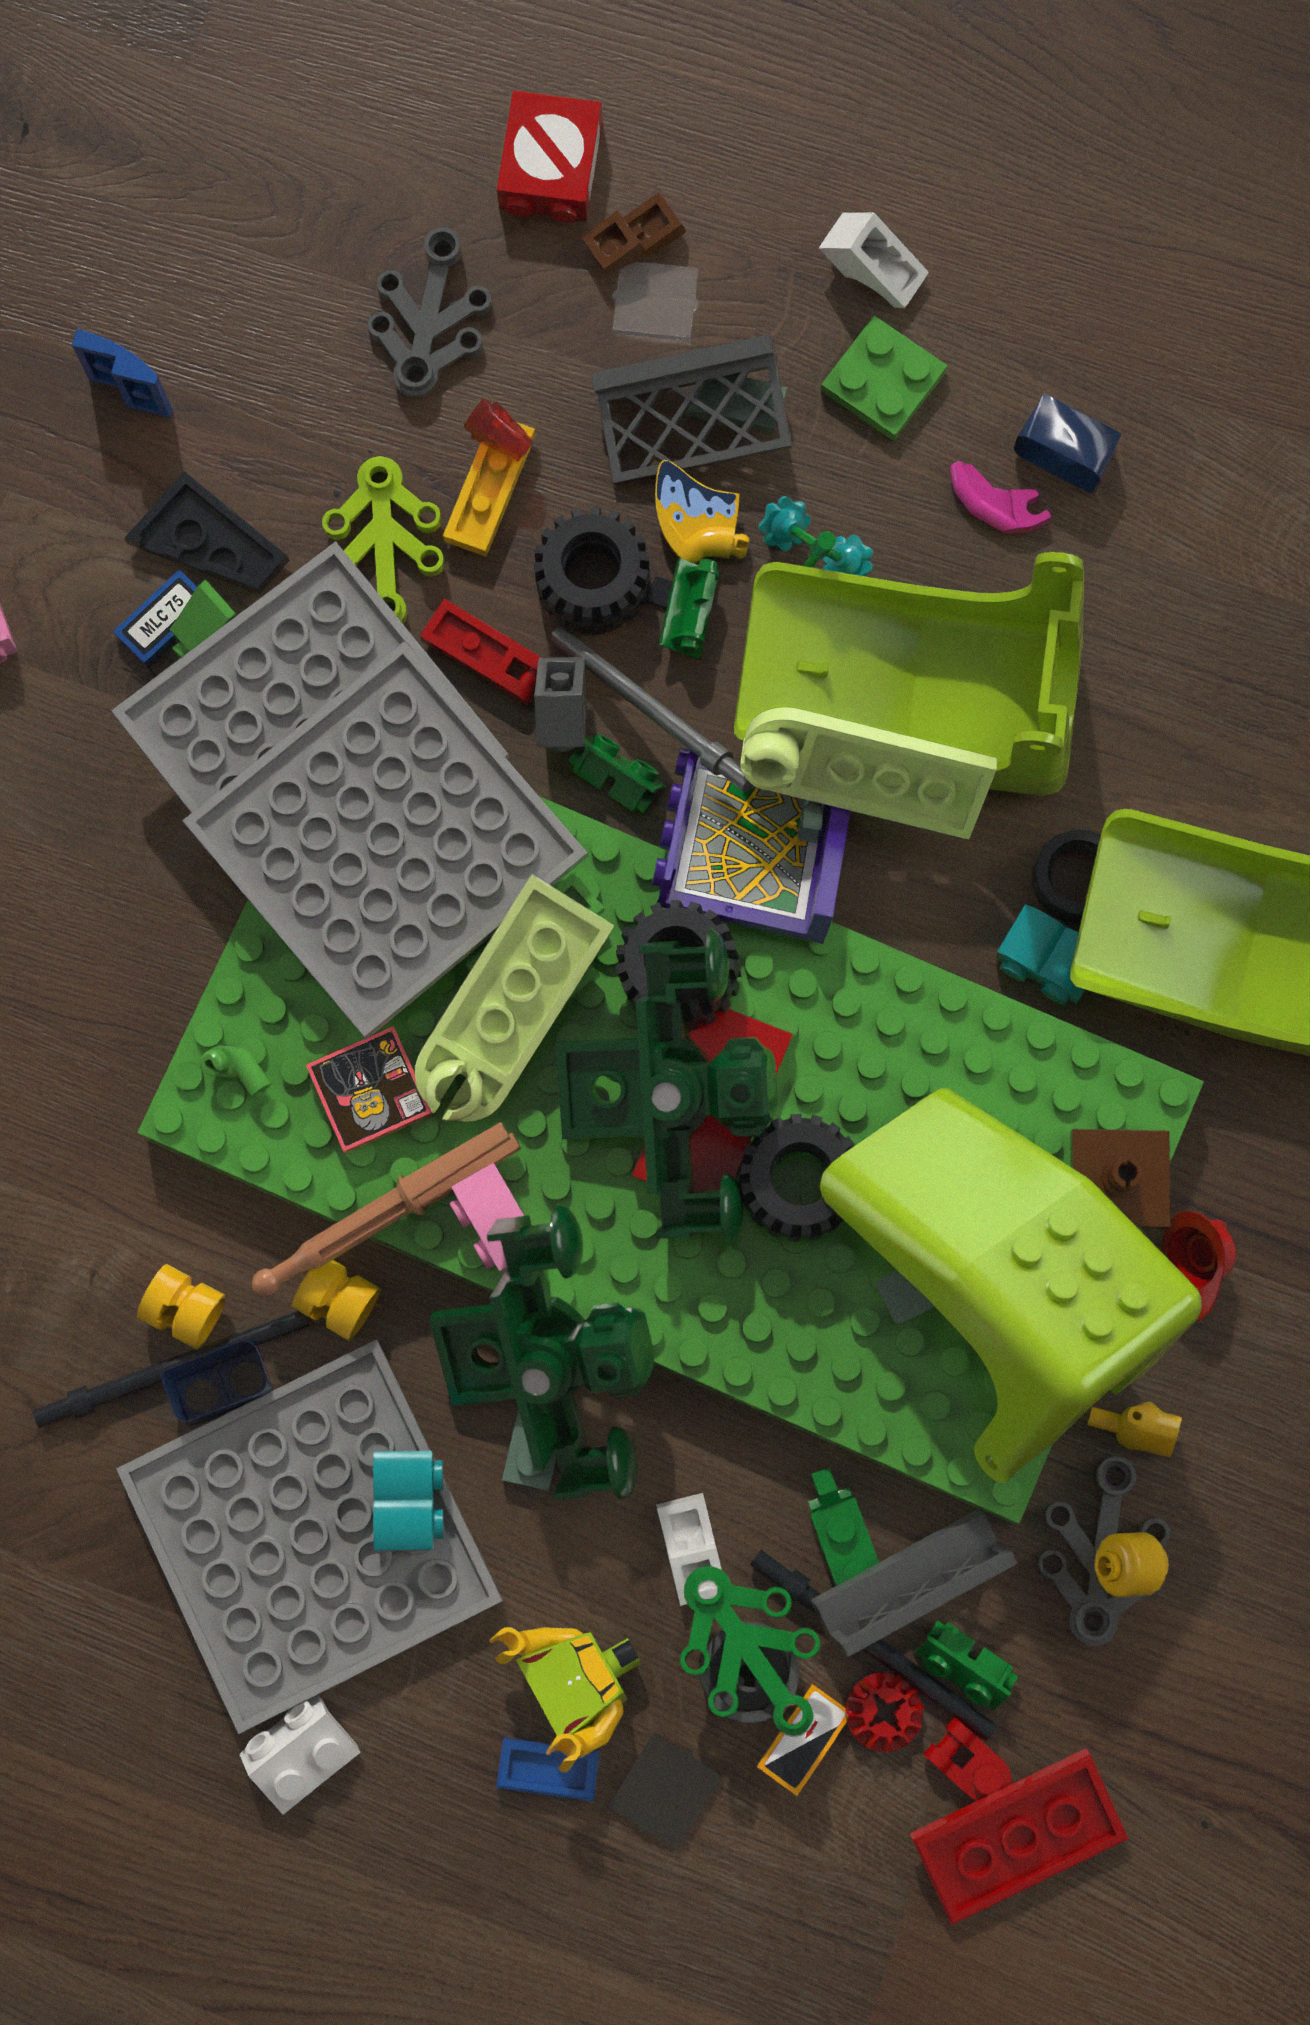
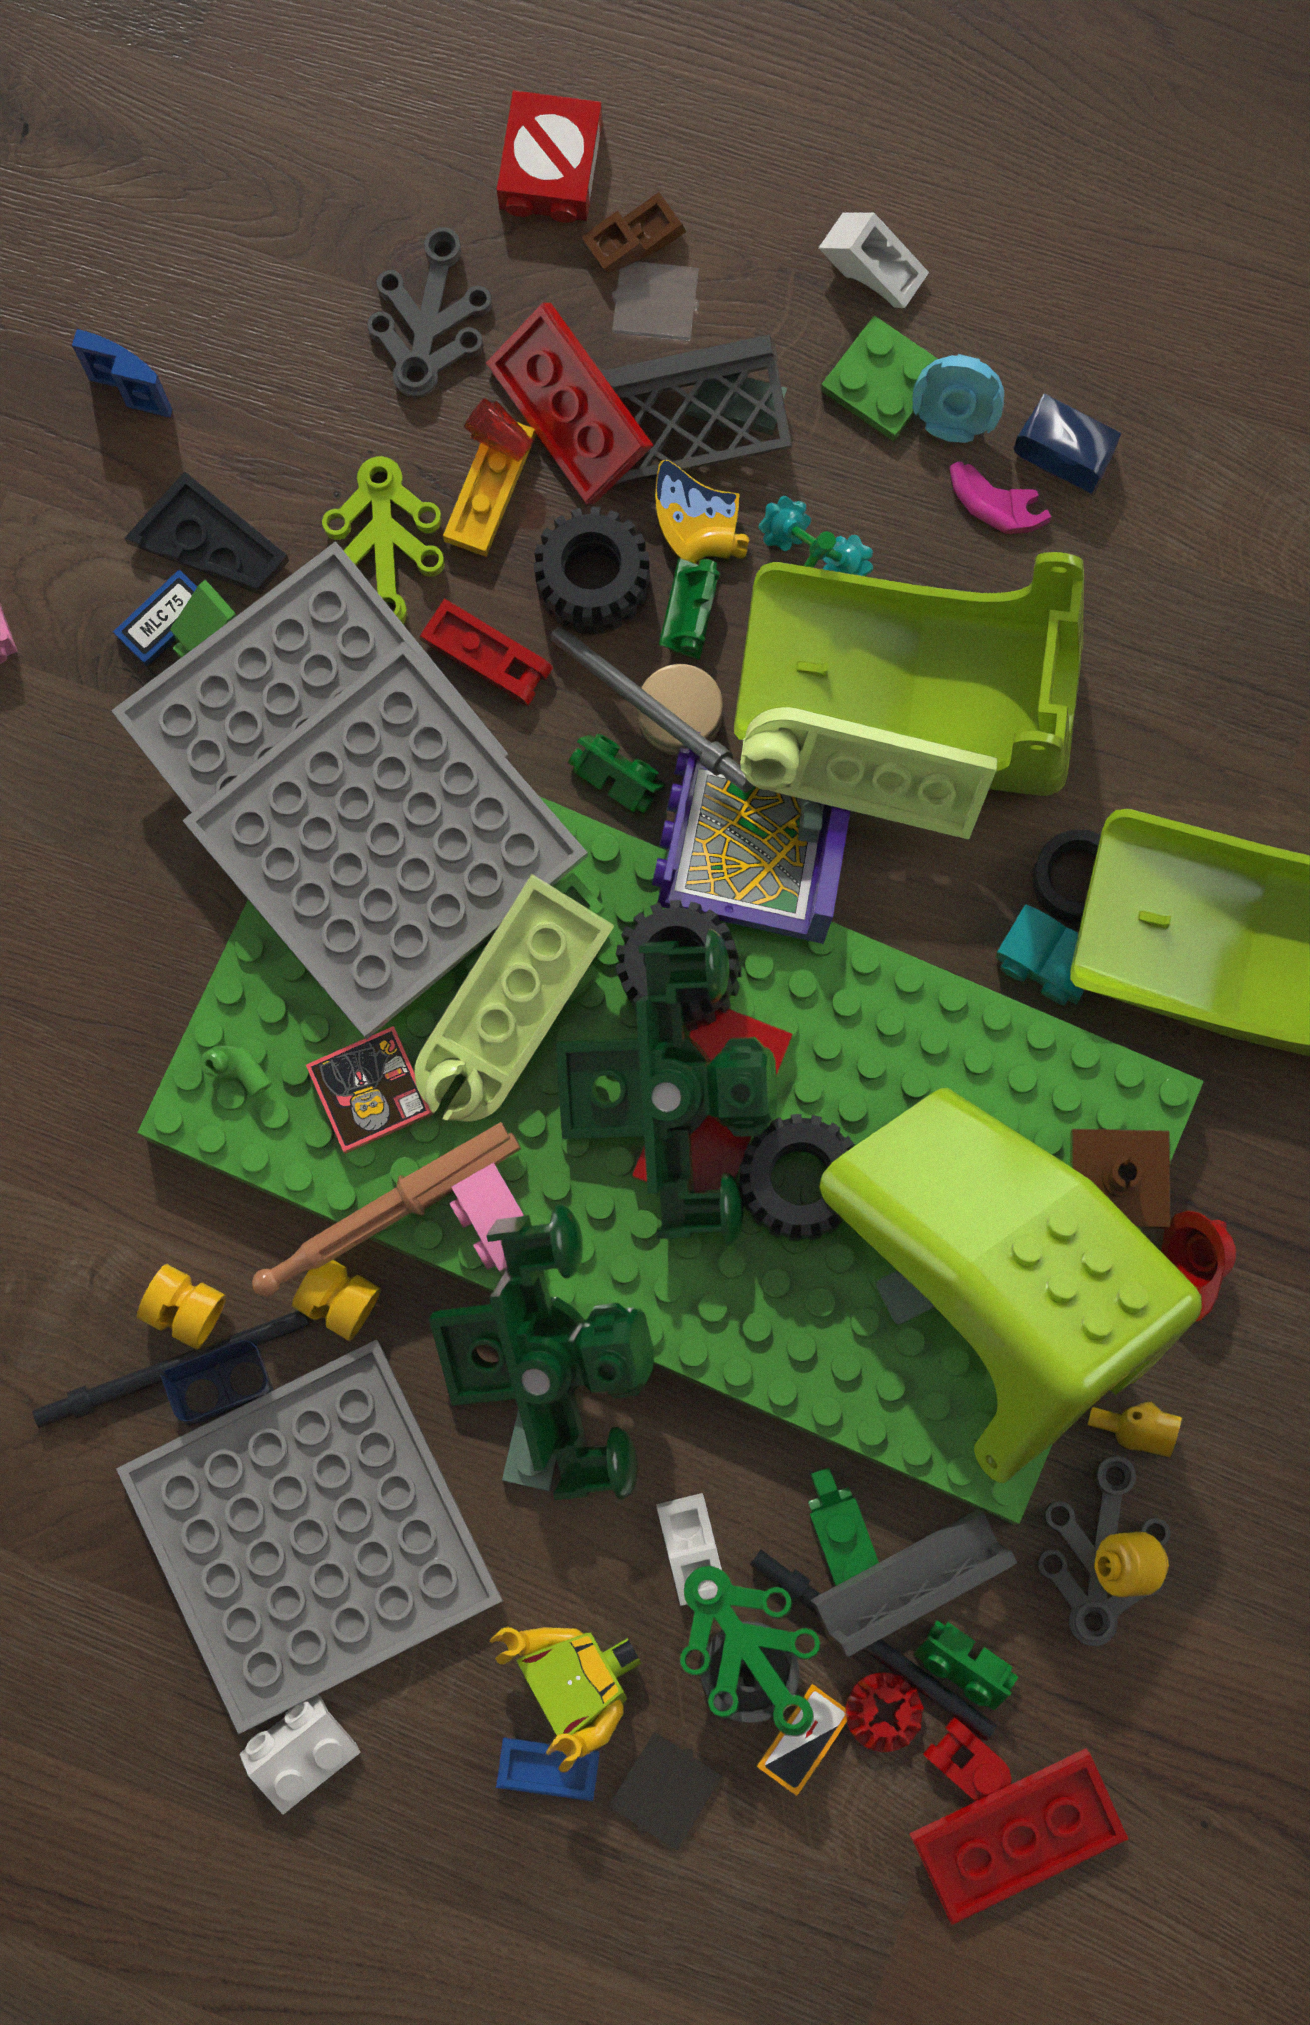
(405, 1500): teal brick -> none
(560, 703): dark grey brick -> none
(569, 403): none -> red tile
(660, 592): black window -> none
(690, 696): none -> tan head
(958, 398): none -> medium azure tile

